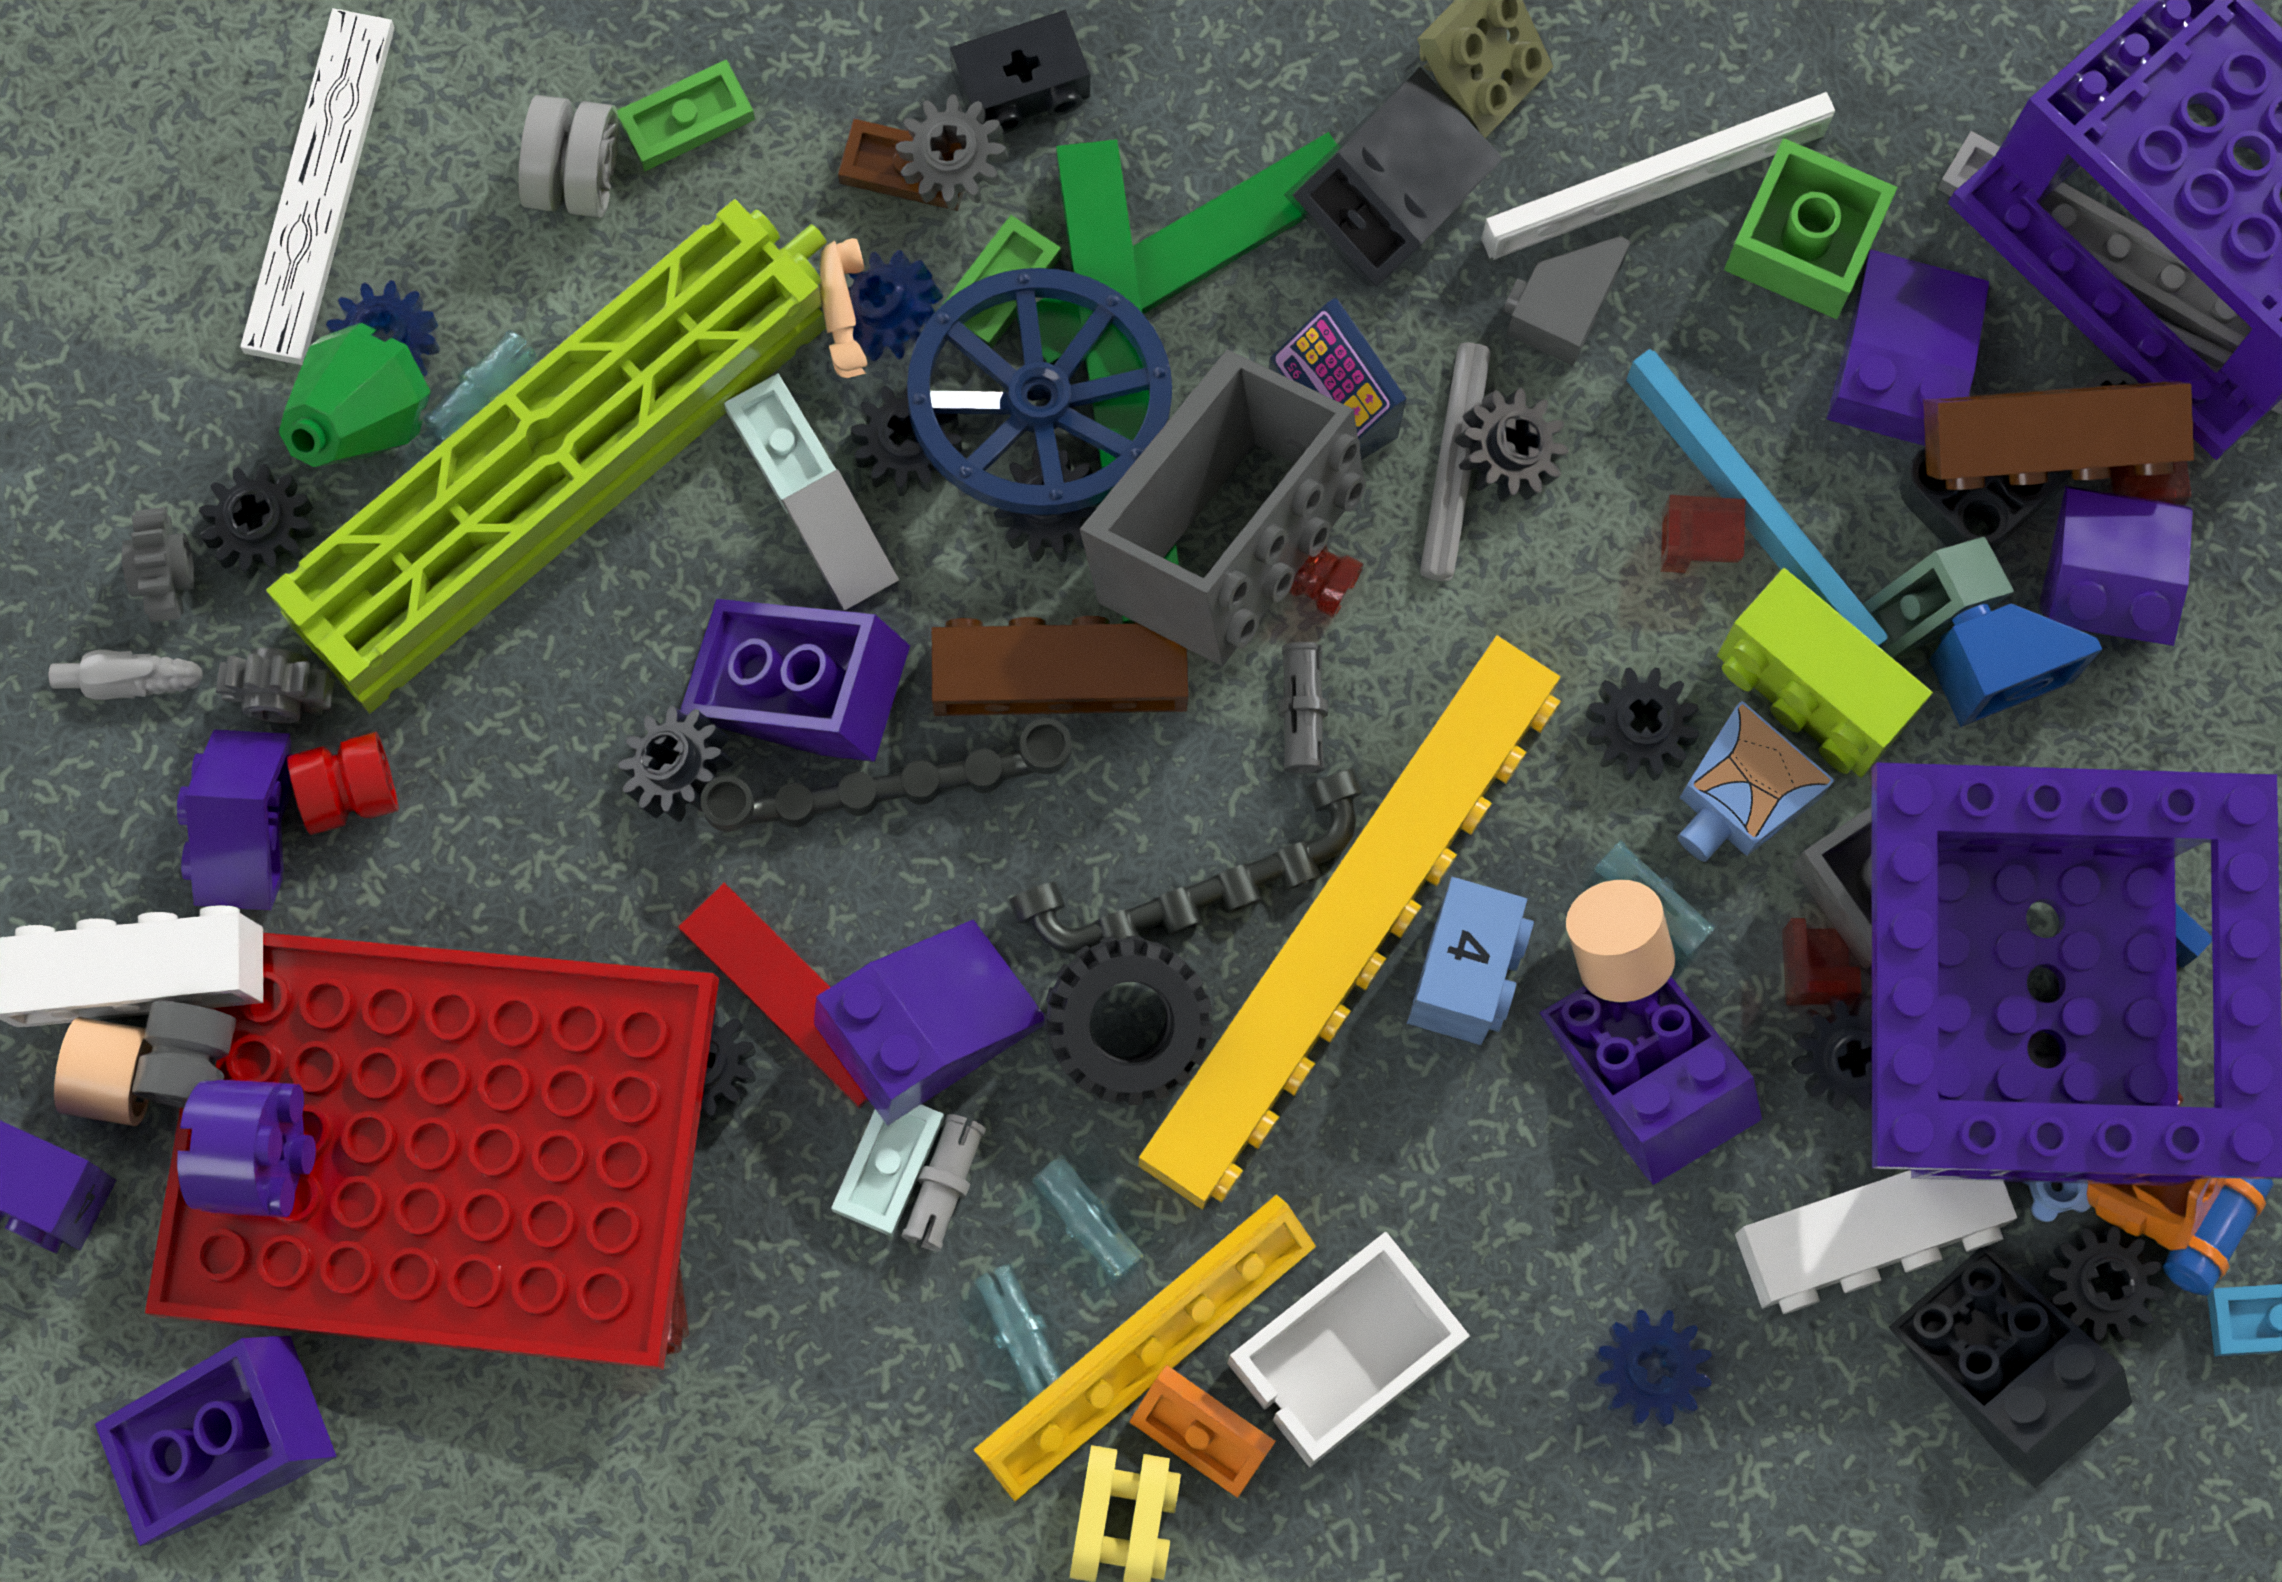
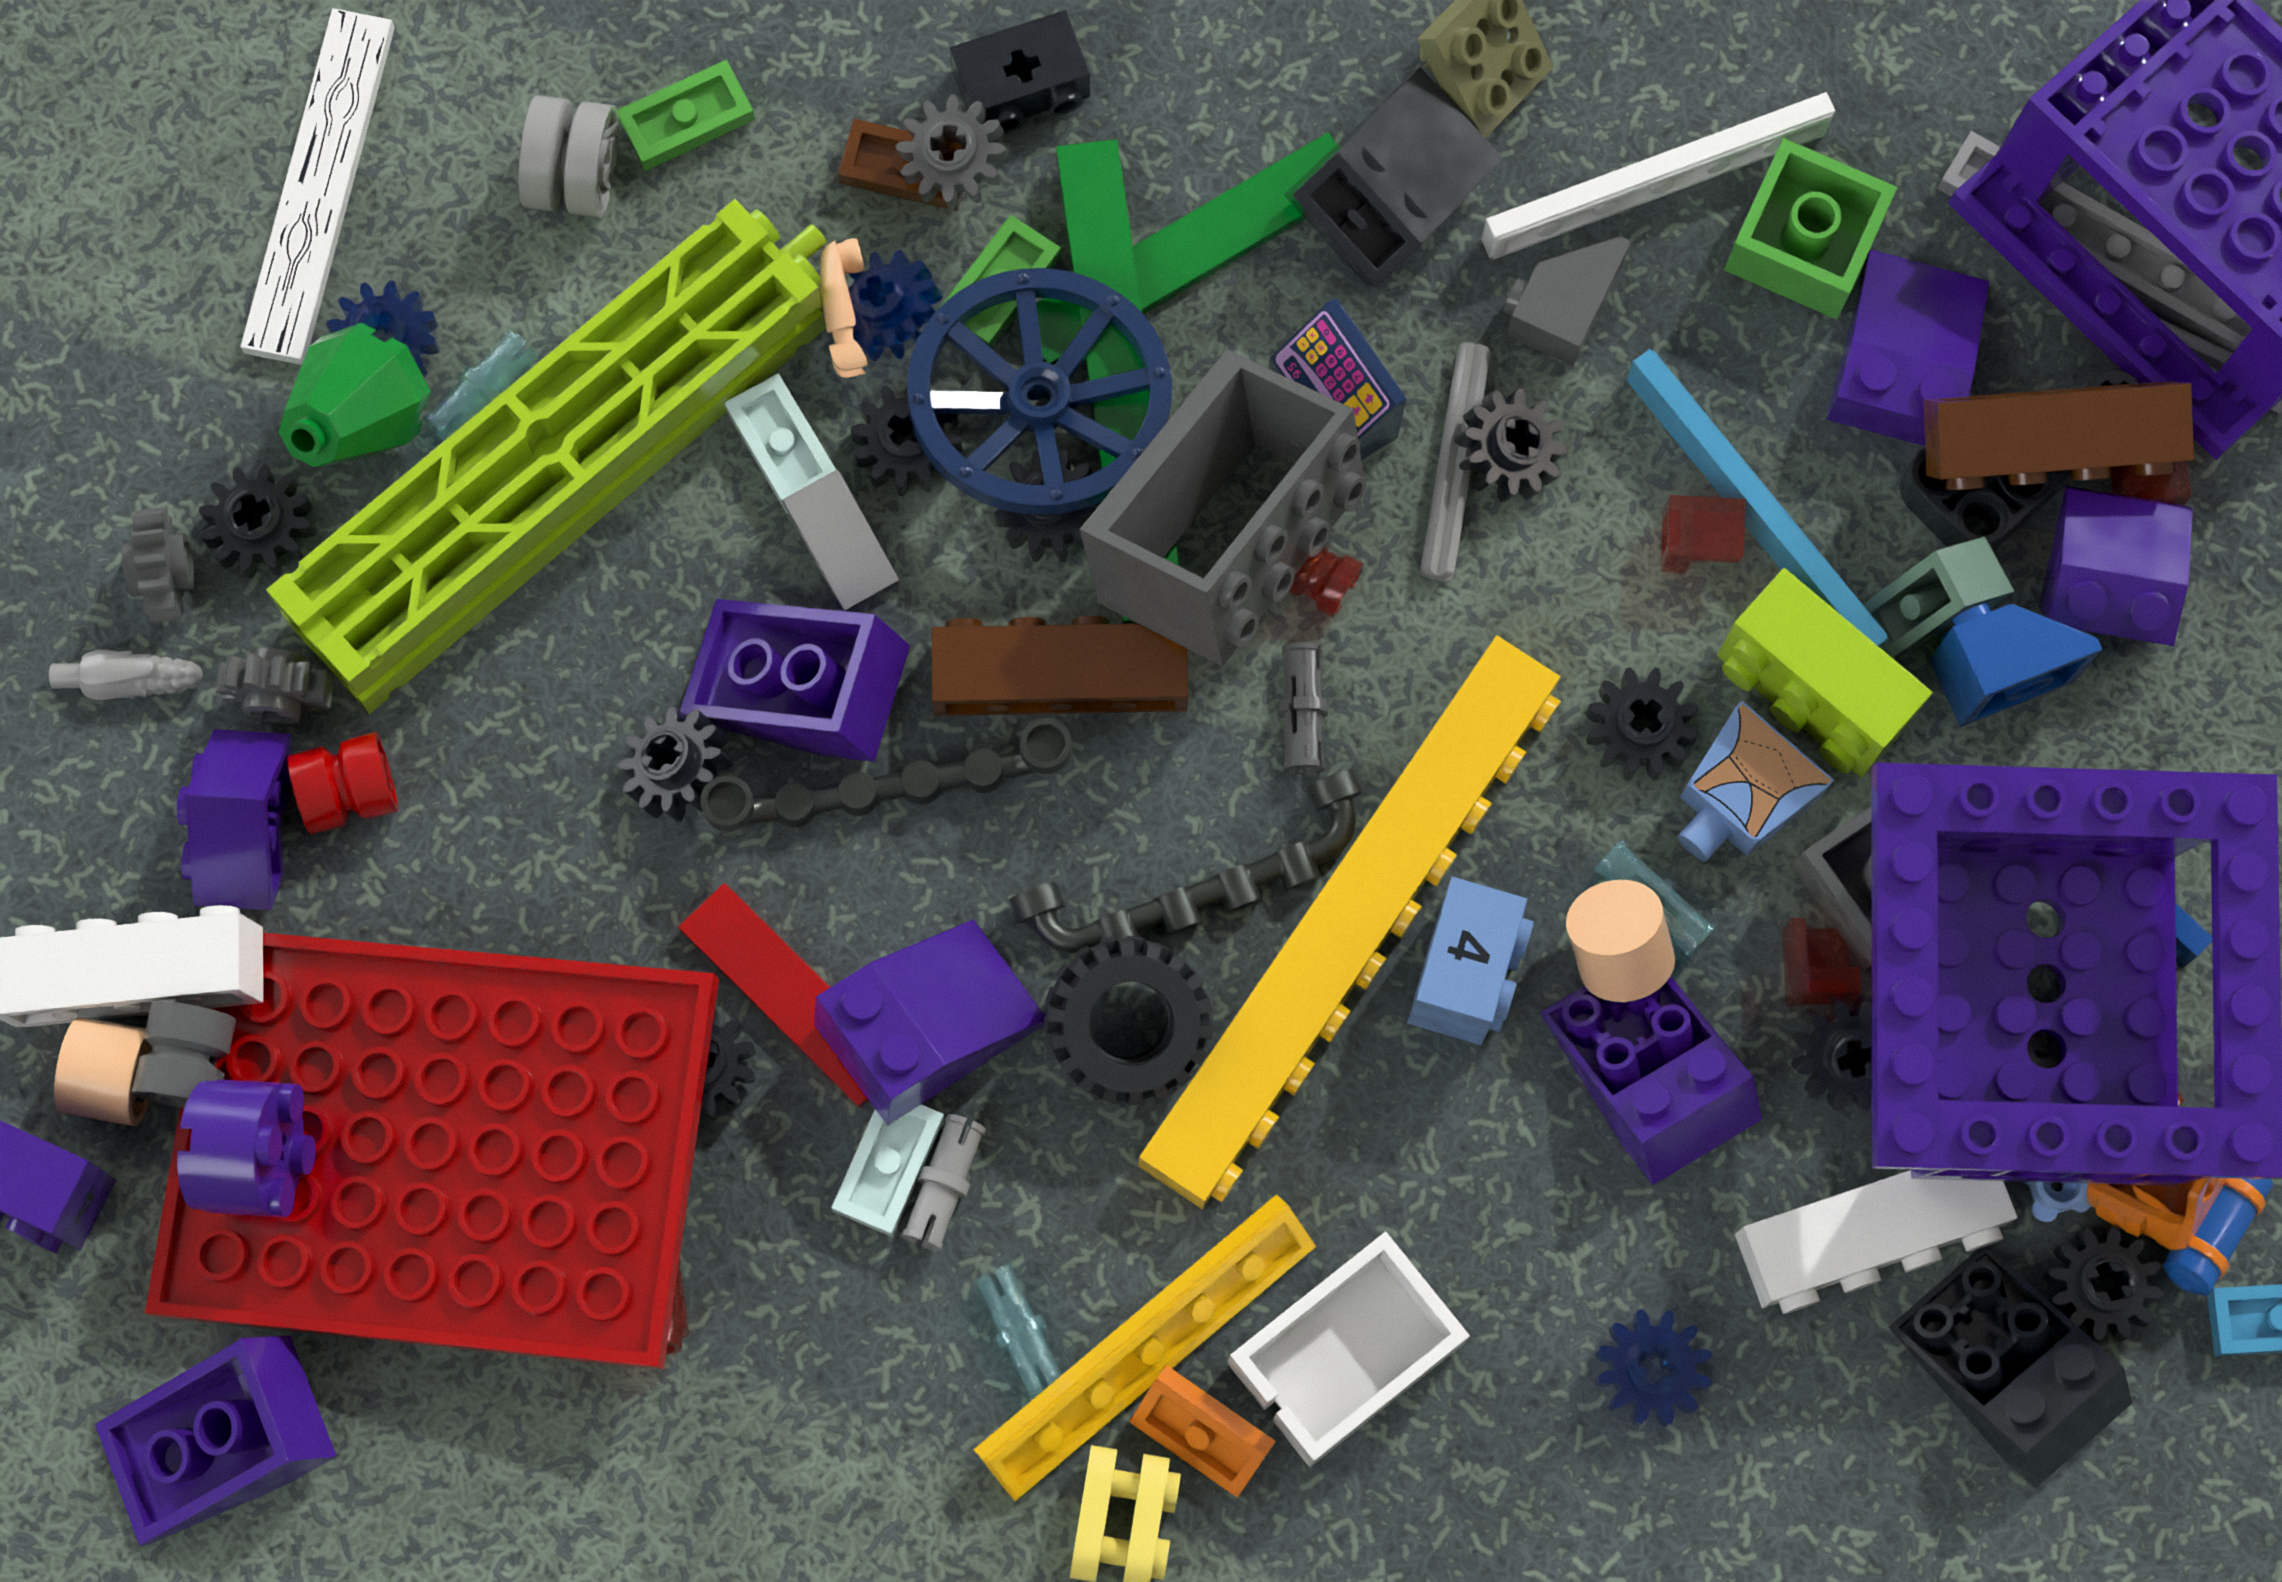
(1088, 1218): clear light blue pin -> none

